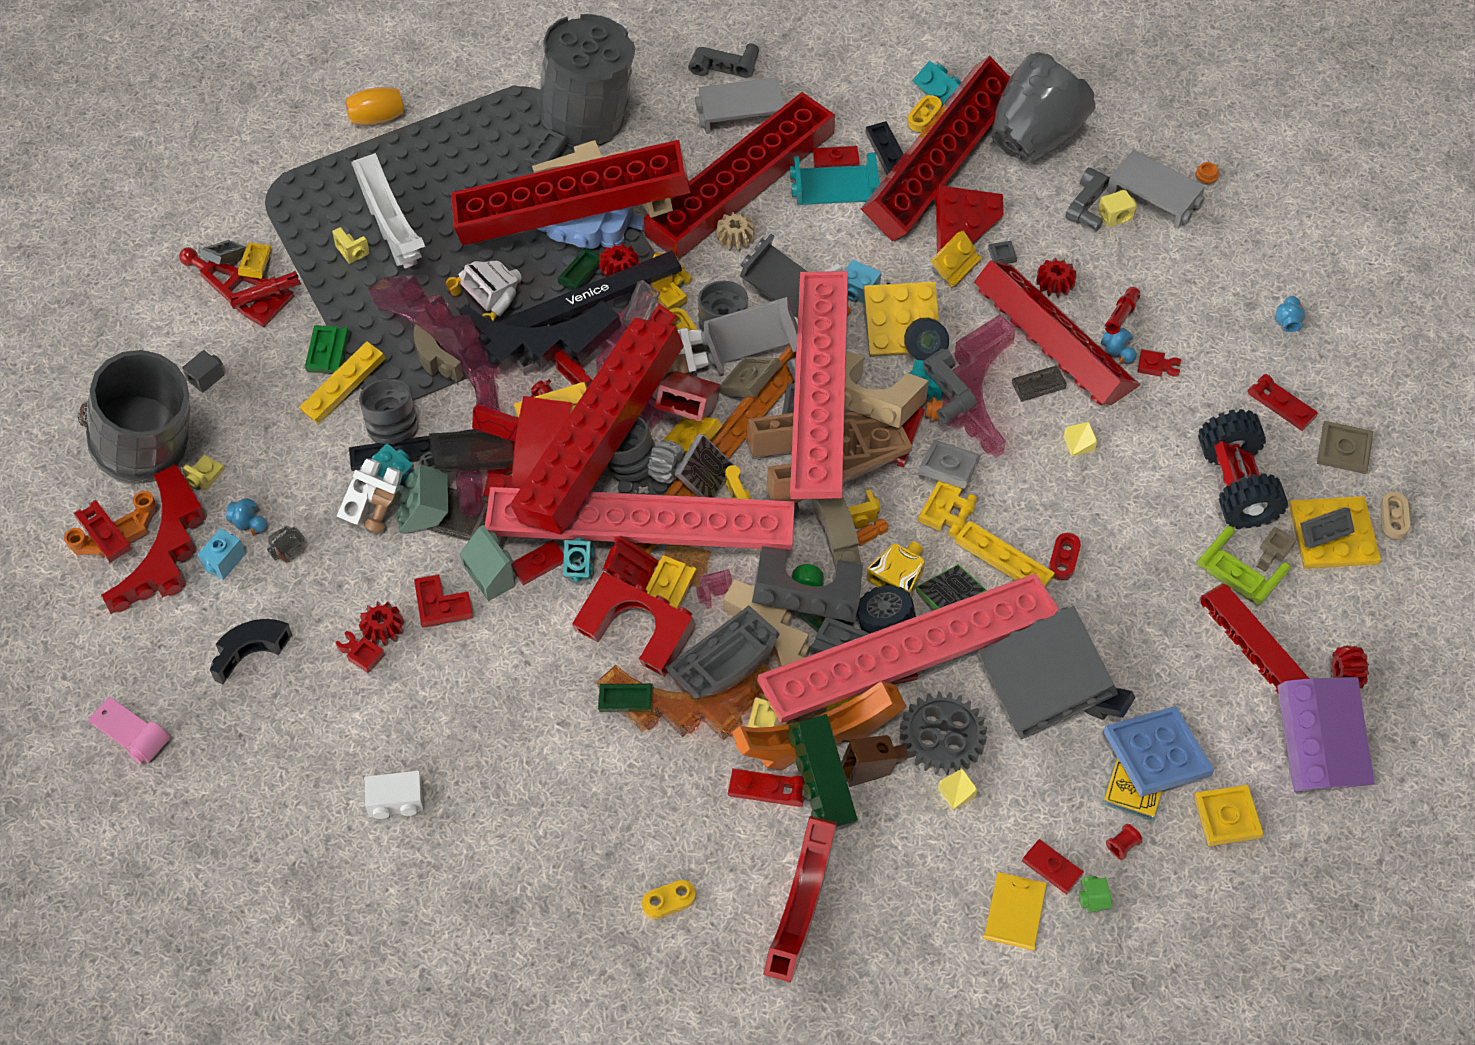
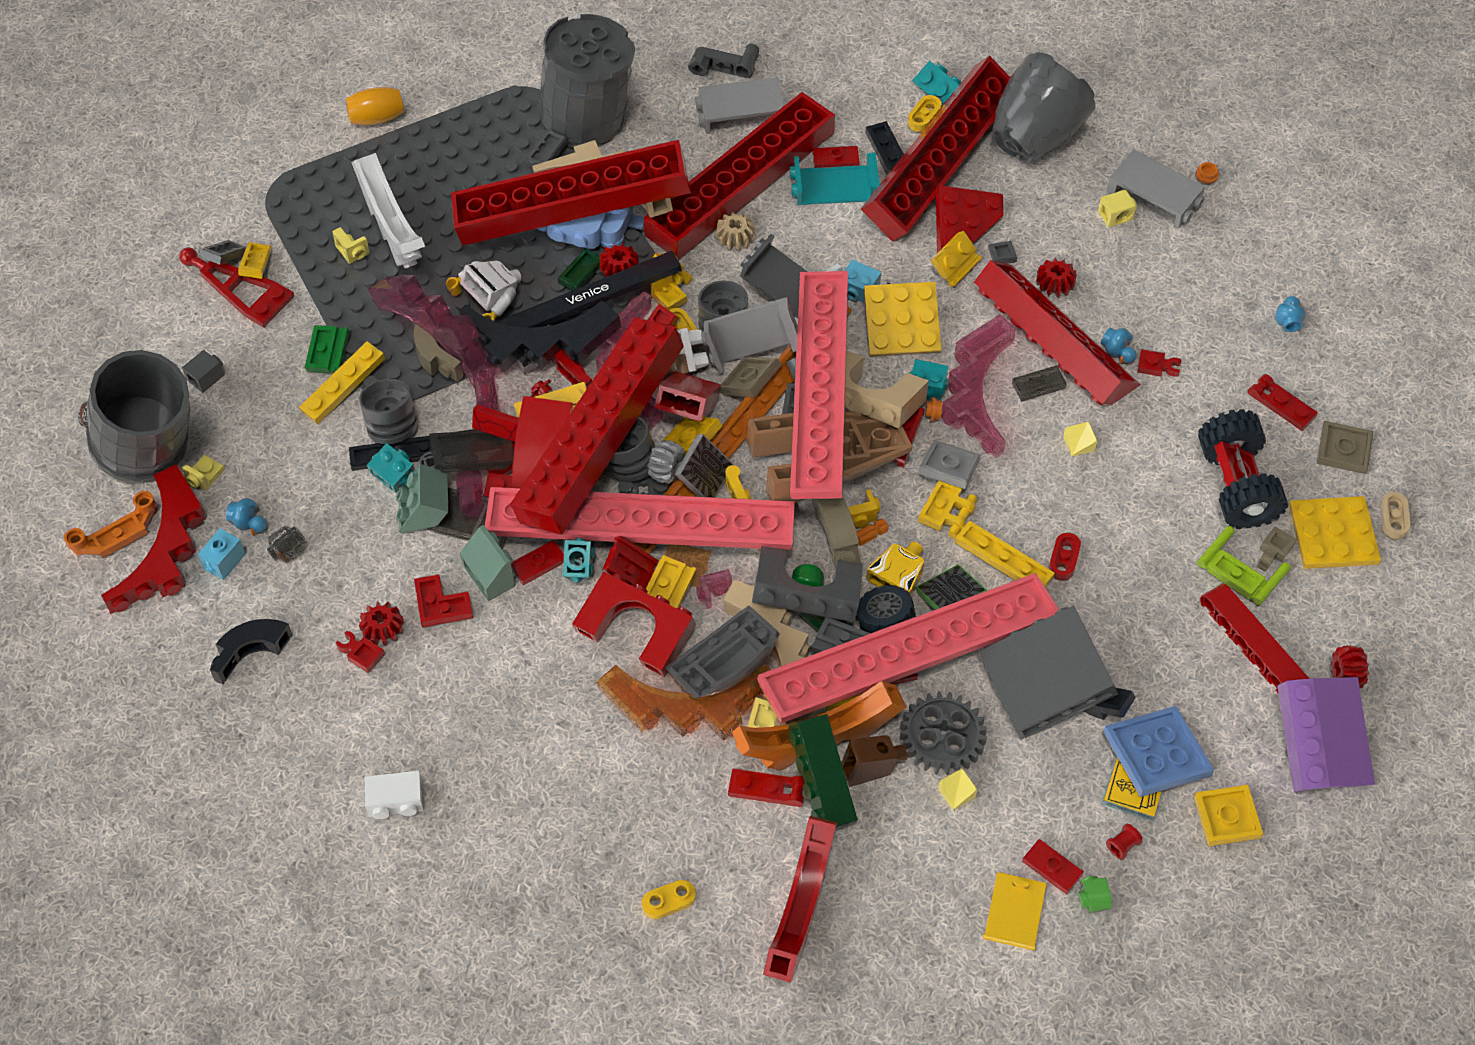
(103, 531): red plate -> none
(129, 730): bright pink door -> none
(264, 289): red pin -> none
(367, 489): white hips -> none
(626, 697): dark green tile -> none
(641, 303): clear tile -> none
(921, 333): black wheel -> none
(939, 370): dark grey beam -> none
(1095, 184): dark grey beam -> none
(1125, 306): red pin -> none
(1327, 527): dark grey plate -> none

